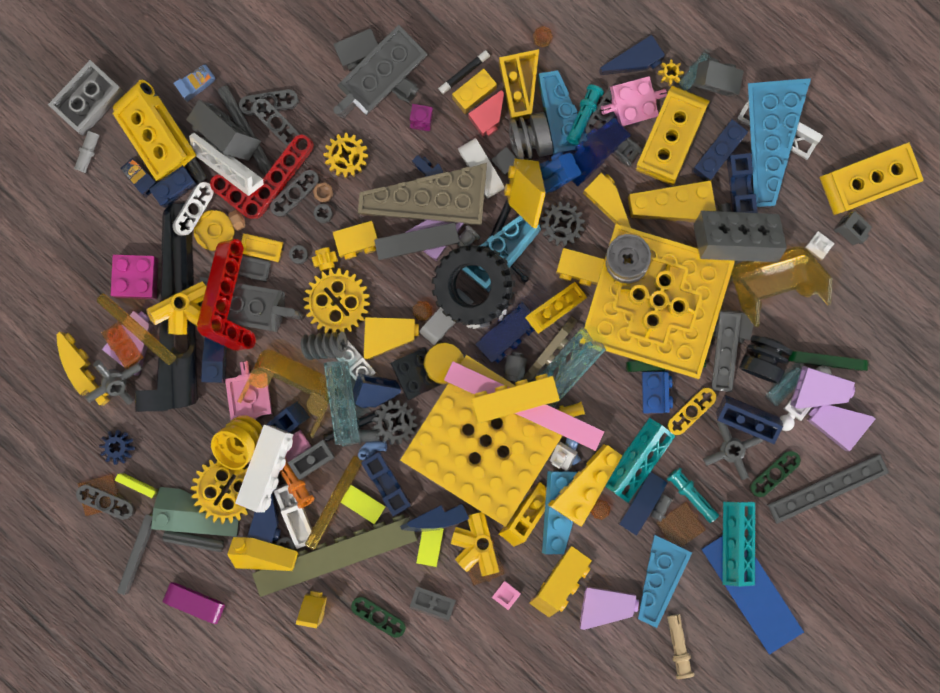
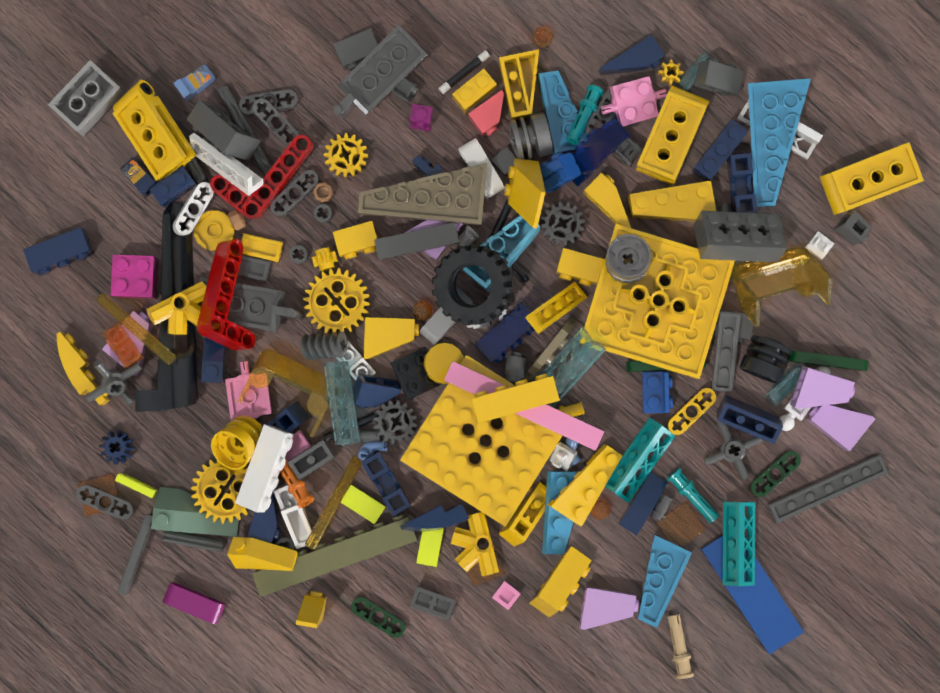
(58, 251): none -> dark blue brick
(86, 151): light grey pin -> none

